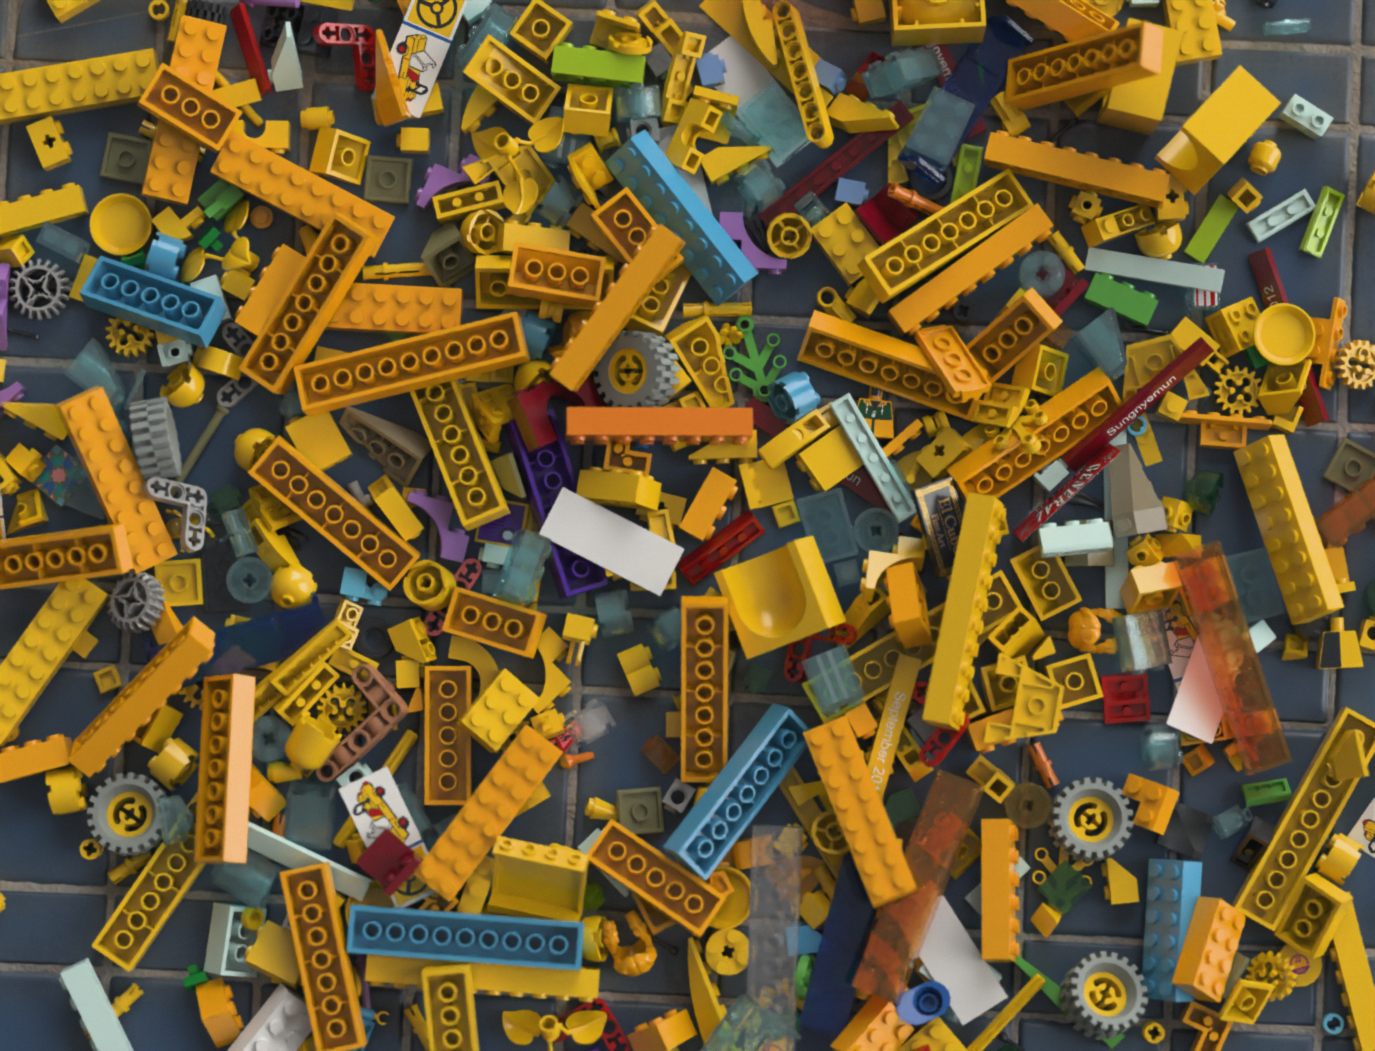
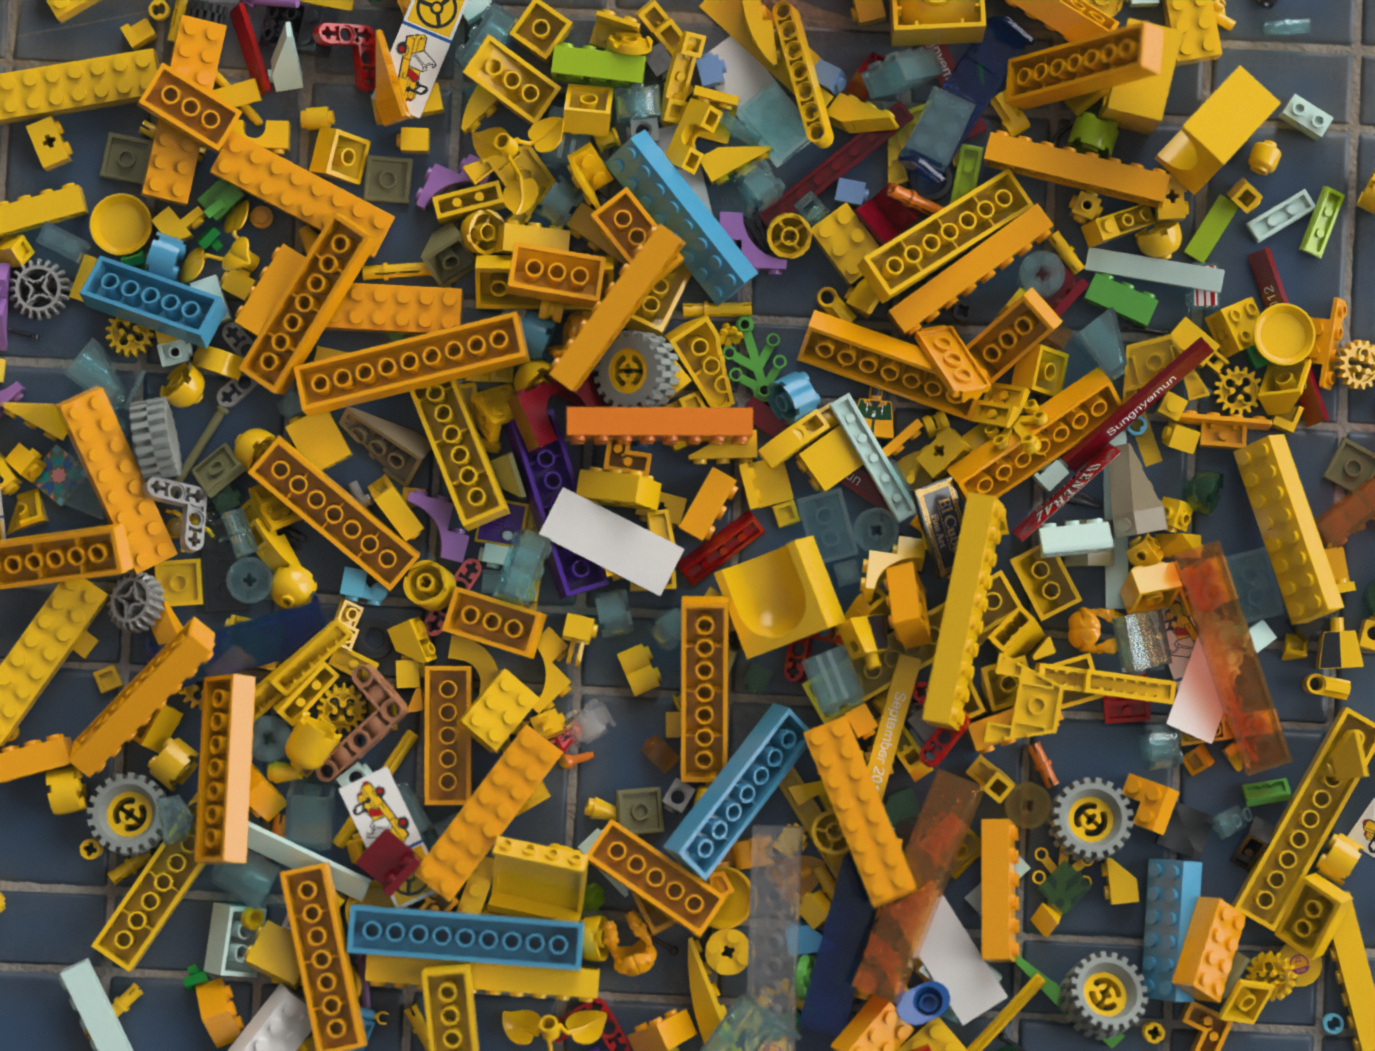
(139, 34): none -> yellow panel
(217, 470): none -> olive tile
(865, 638): none -> yellow torso
(1093, 135): none -> lime brick
(1110, 683): none -> yellow slope
(1180, 437): none -> yellow brick
(1328, 686): none -> yellow piece

